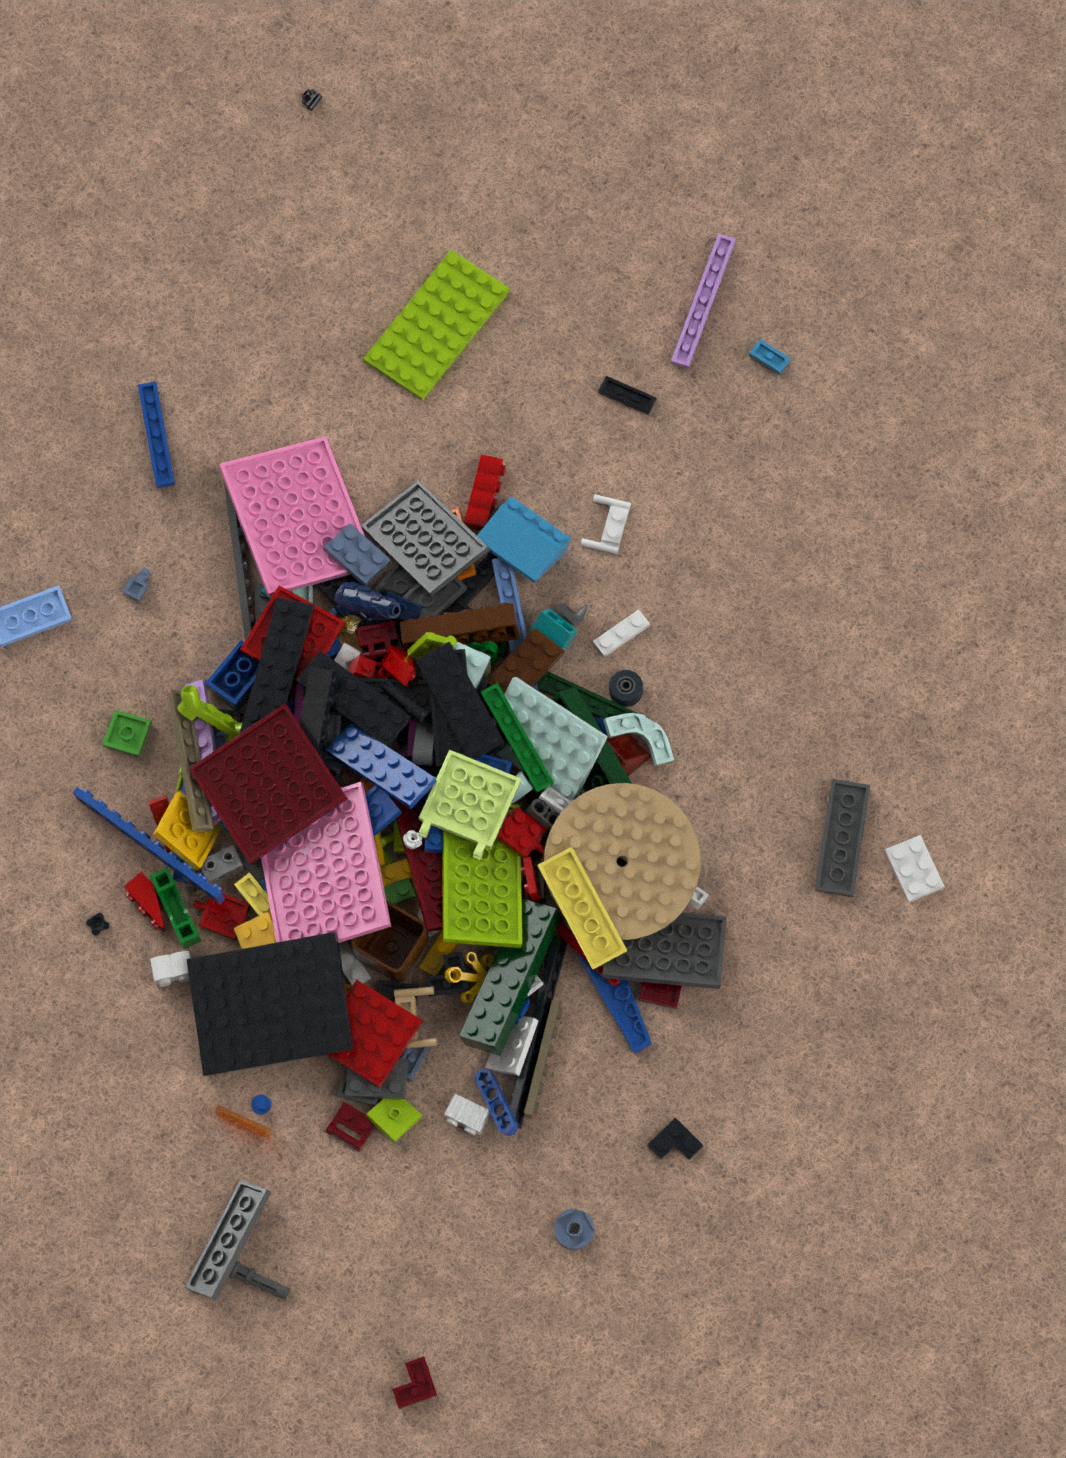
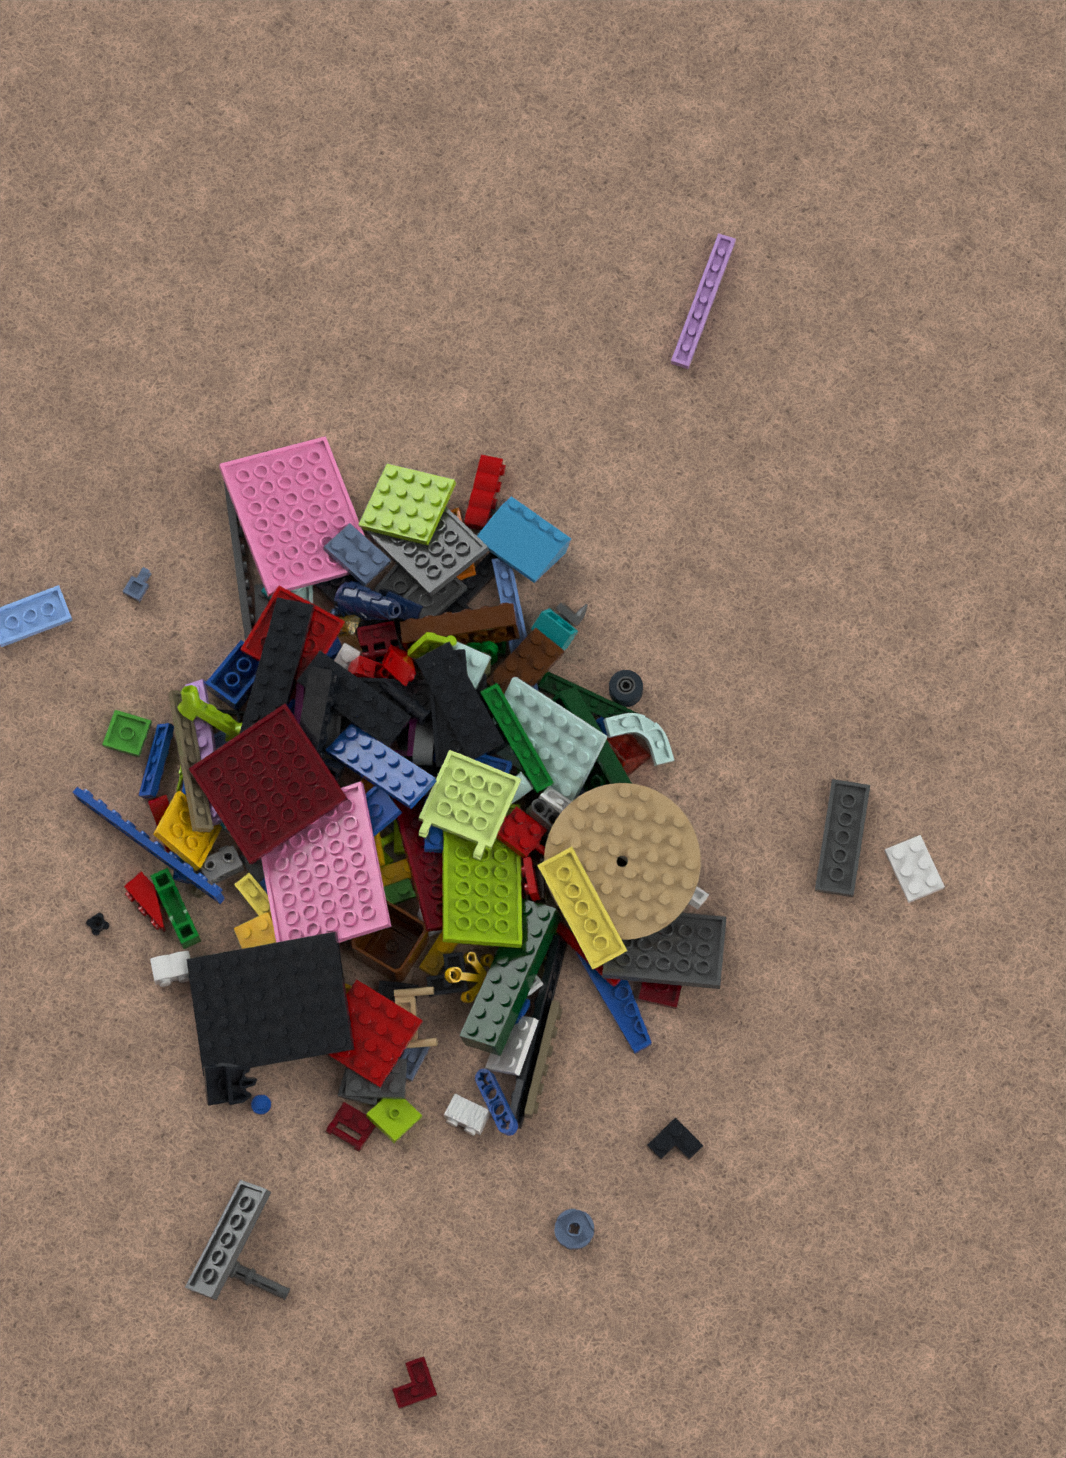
(156, 434): blue plate -> none
(156, 760): none -> blue plate
(223, 917): red plate -> none
(227, 1083): none -> black plate
(243, 1122): clear orange tile -> none
(310, 98): black plate -> none
(351, 966): white plate -> none
(407, 504): none -> lime plate
(412, 844): white plate -> none
(436, 324): lime plate -> none
(614, 525): white plate -> none
(621, 633): white plate -> none
(627, 395): black tile -> none
(769, 356): dark azure plate -> none

